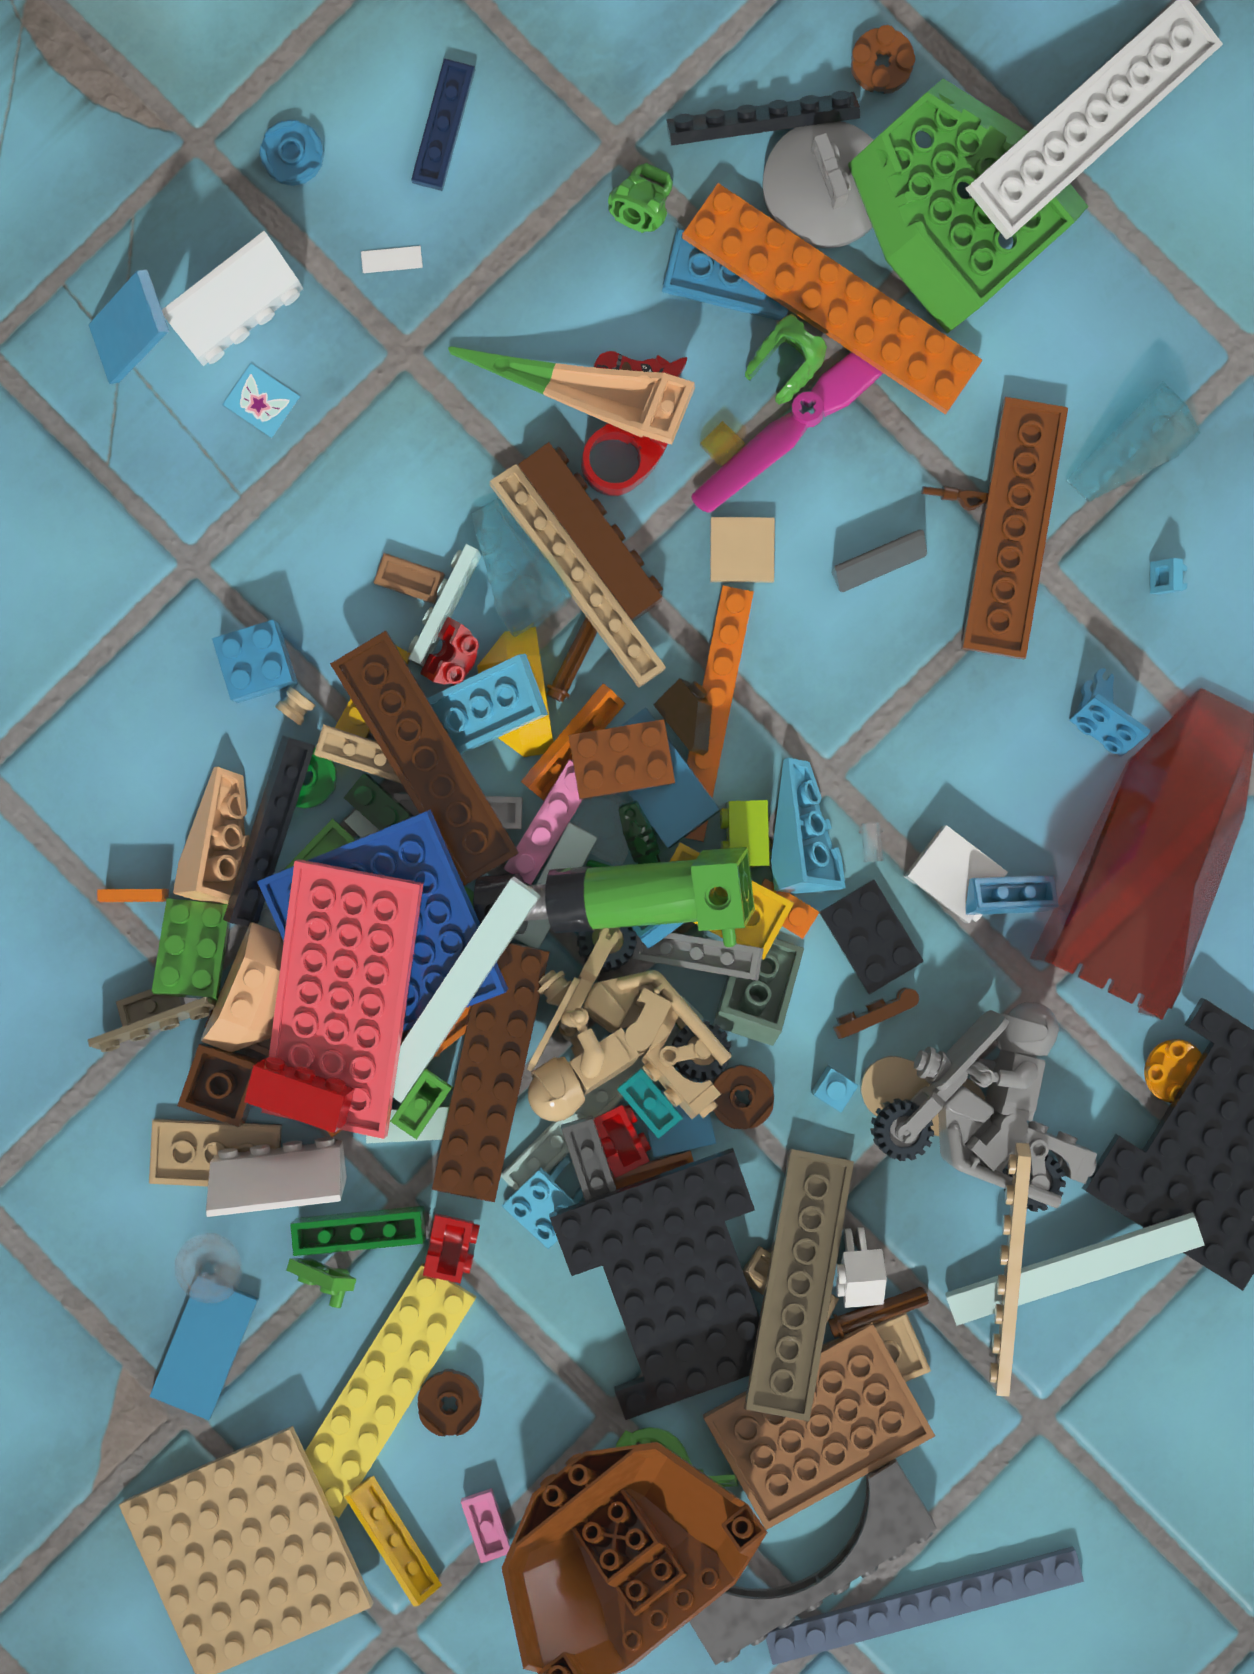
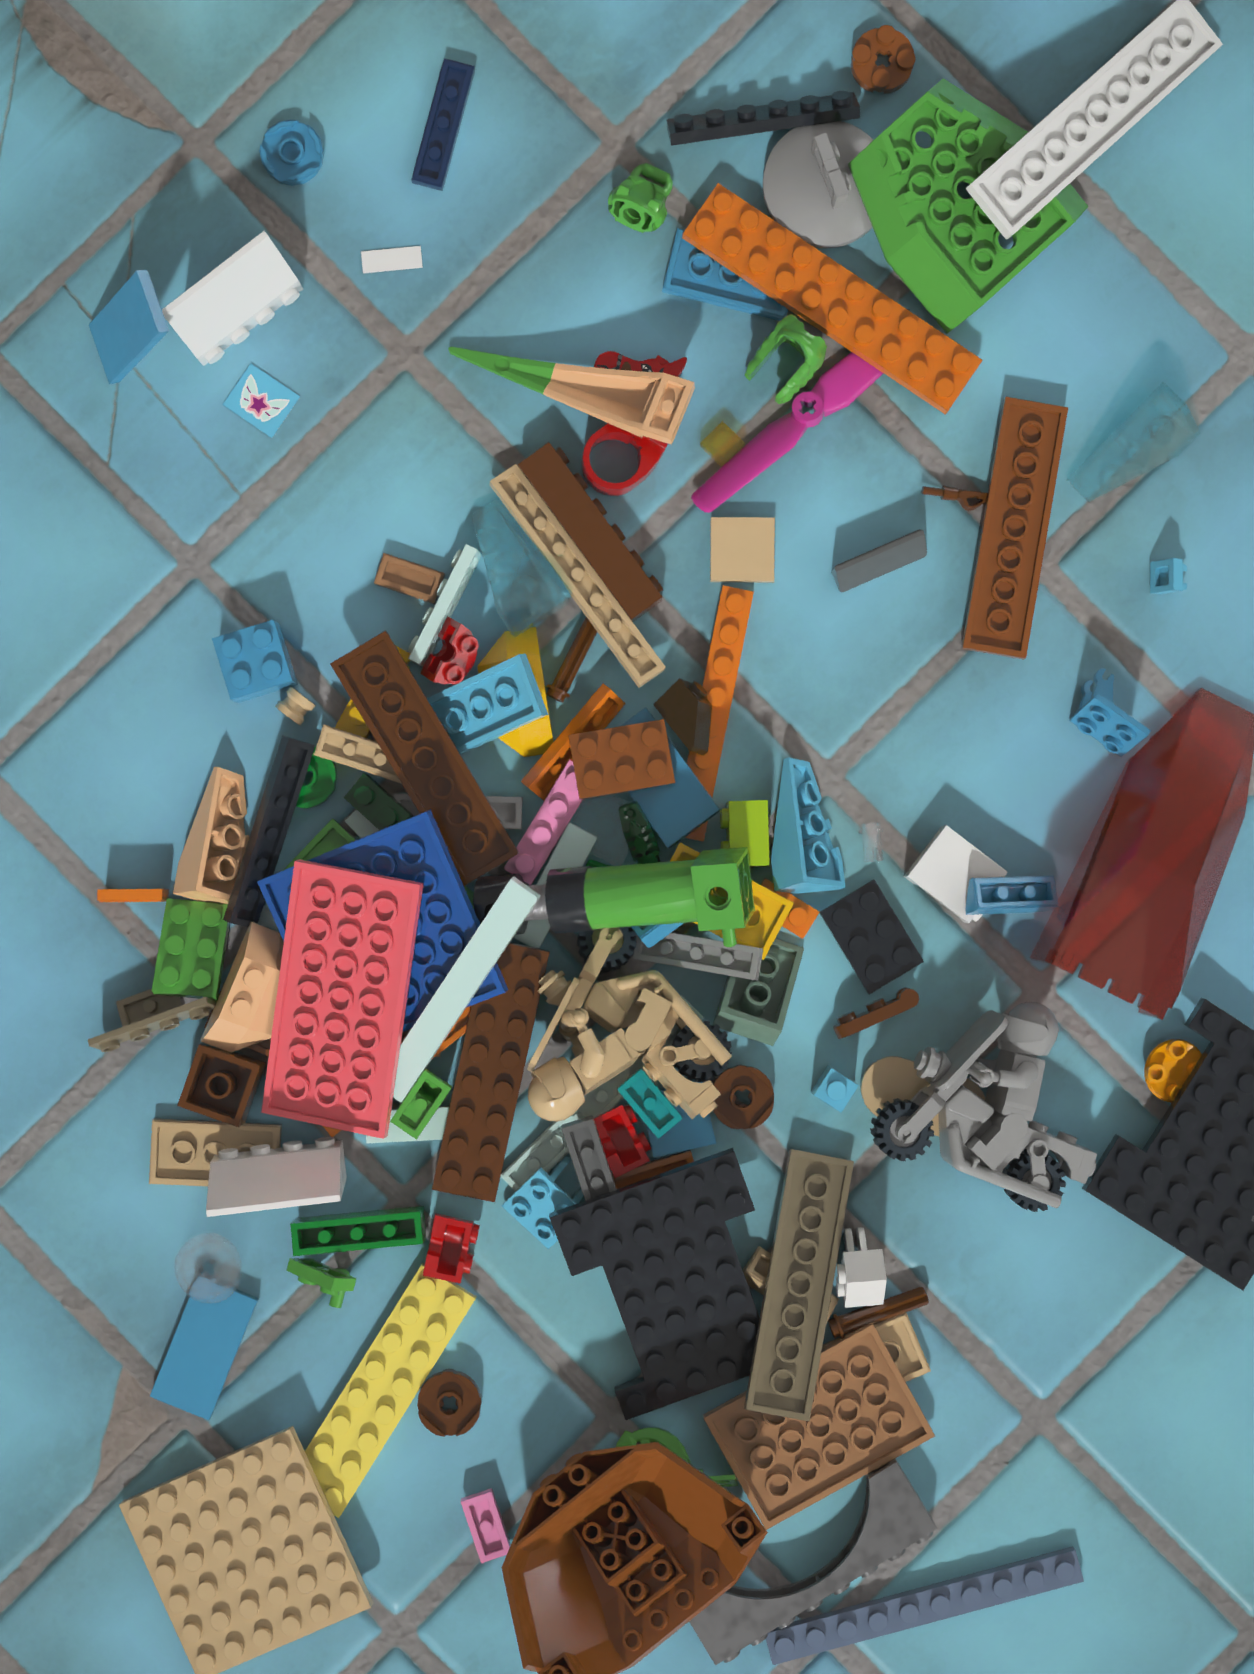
(299, 1094): red brick -> none
(393, 1541): yellow plate -> none
(1010, 1256): tan plate -> none
(1081, 1266): light aqua tile -> none

